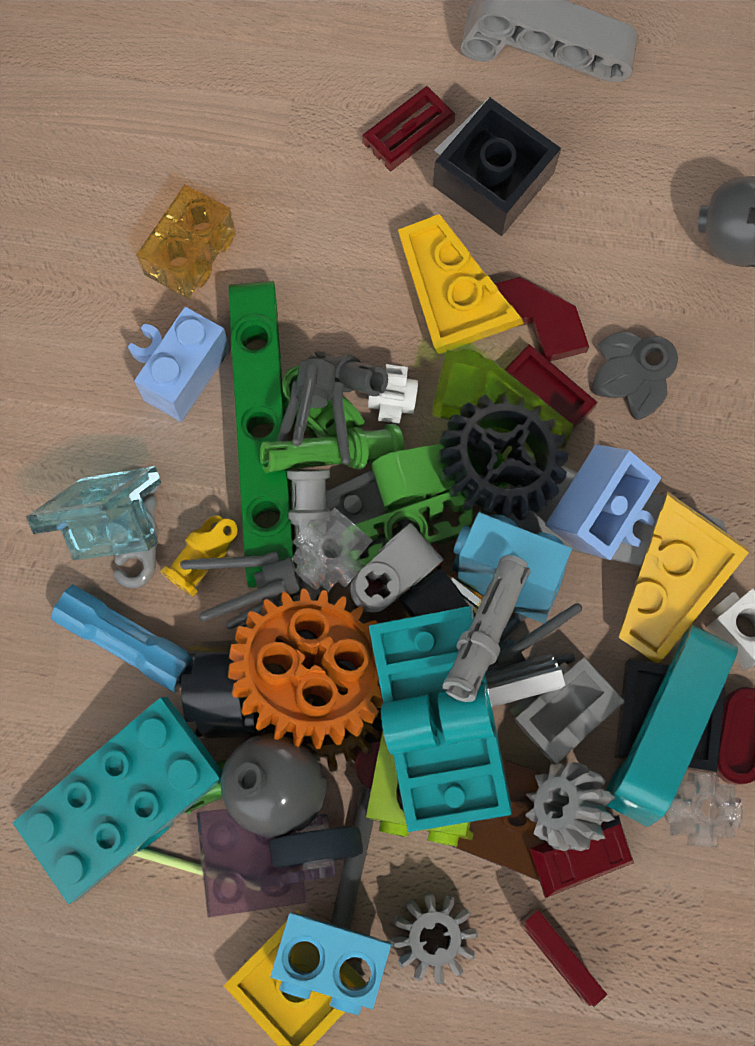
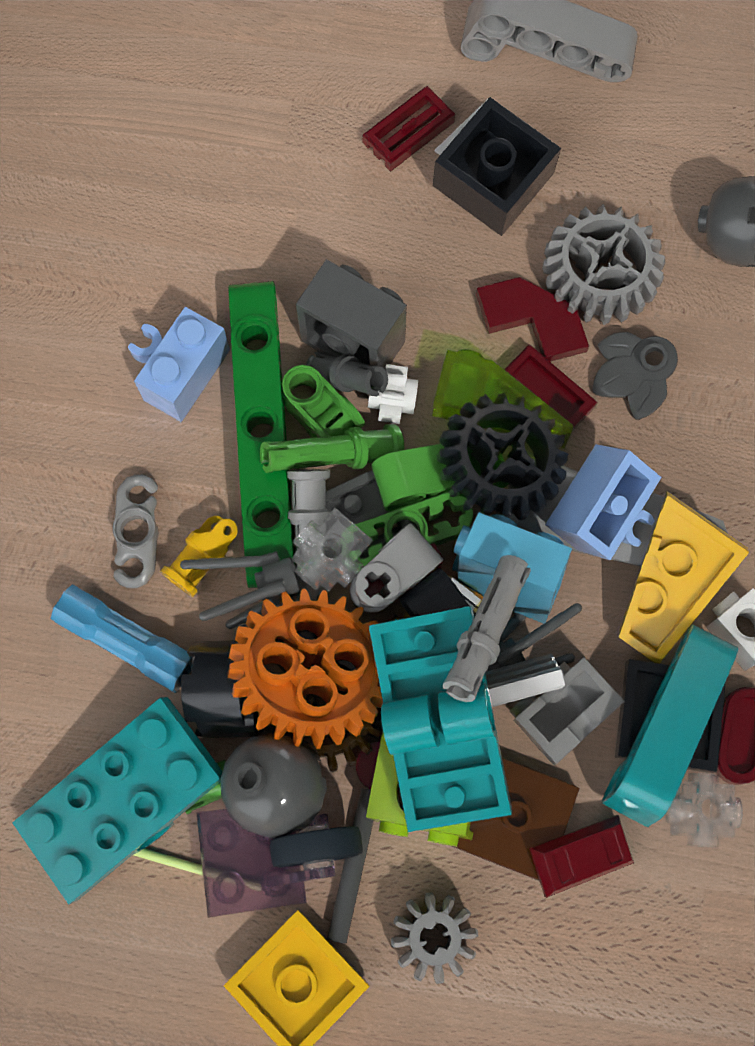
(101, 514): clear light blue bracket -> none
(177, 238): clear yellow brick -> none
(313, 390): dark grey plant -> none
(334, 946): medium azure brick -> none
(351, 317): none -> dark grey brick
(452, 288): yellow wing -> none
(562, 958): dark red tile -> none
(570, 806): light grey gear -> none
(593, 241): none -> light grey gear

